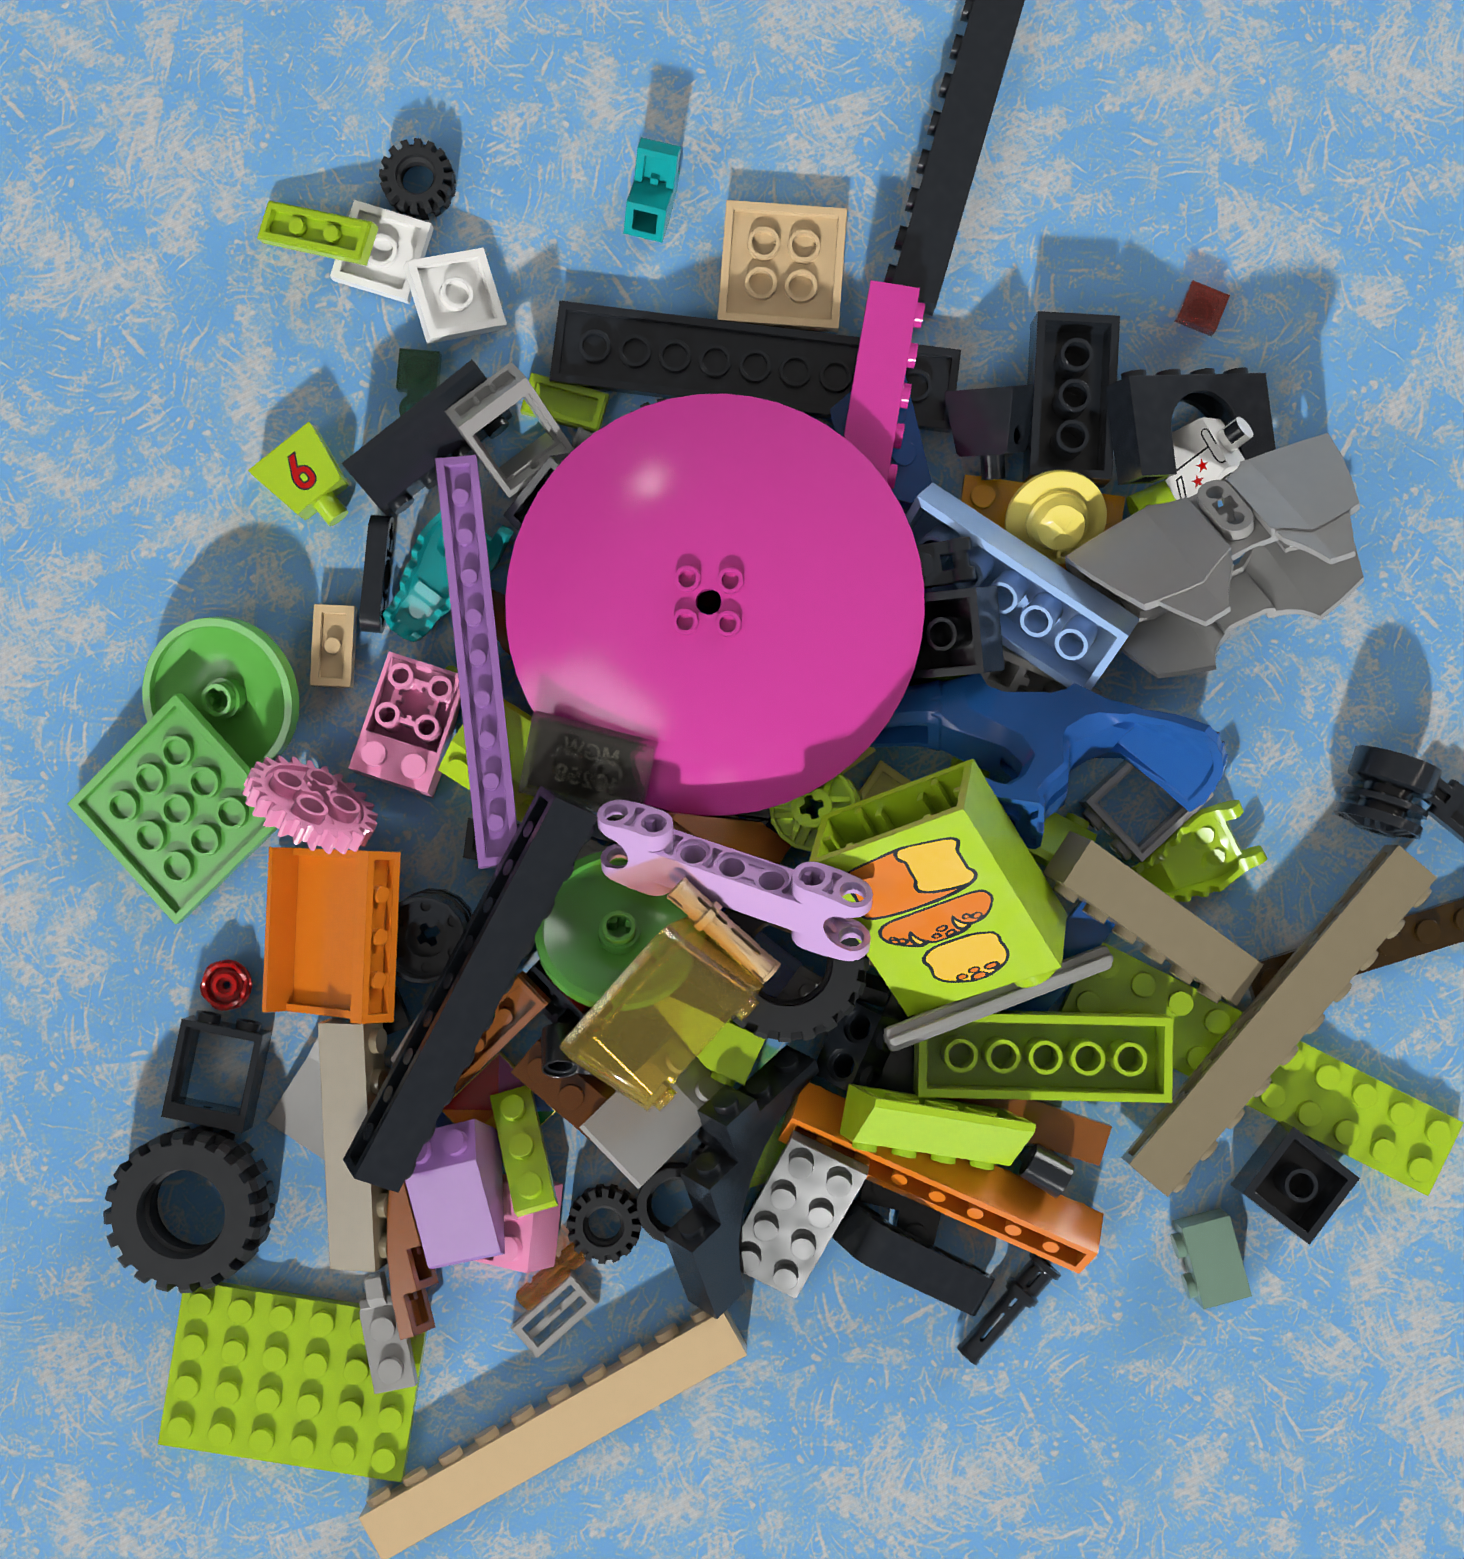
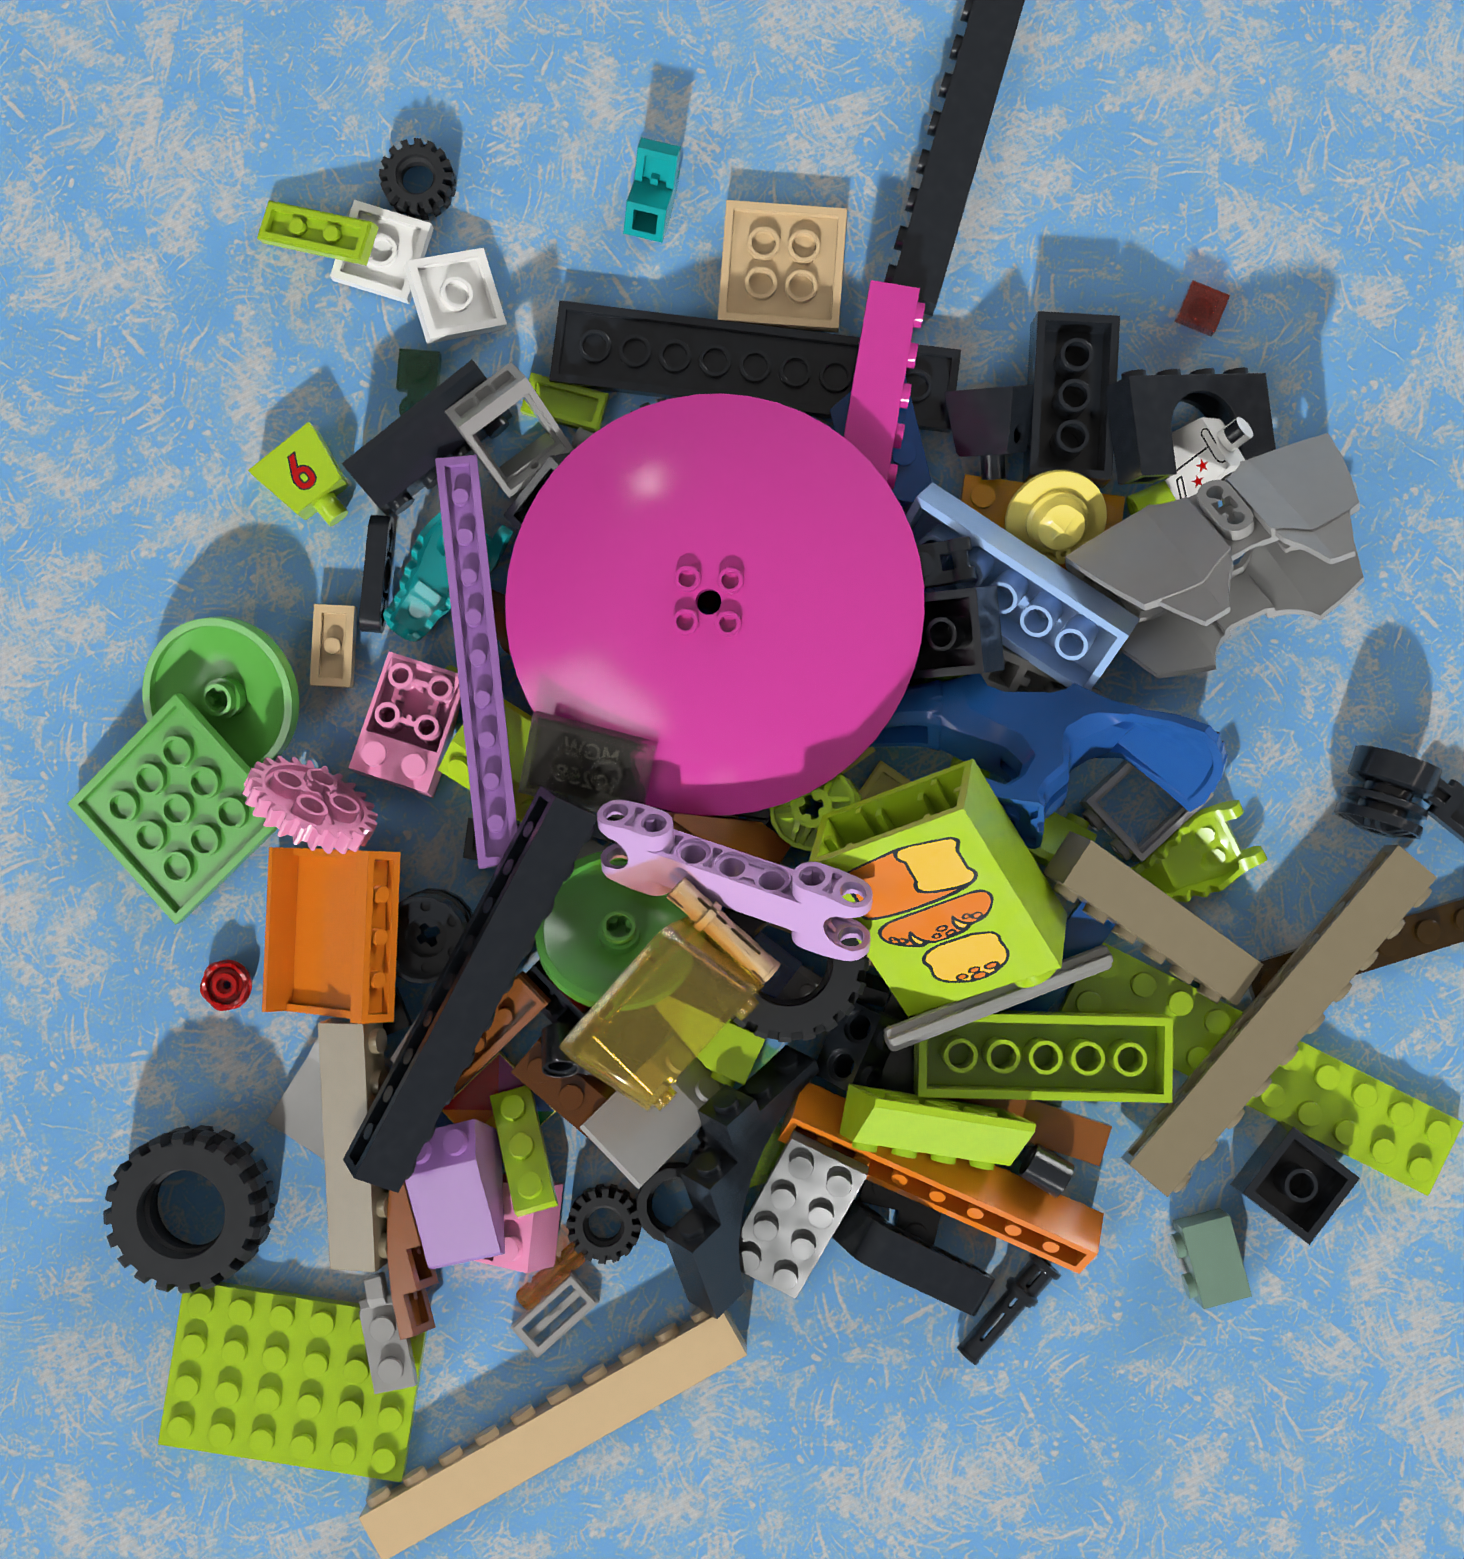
(207, 1113): black window -> none

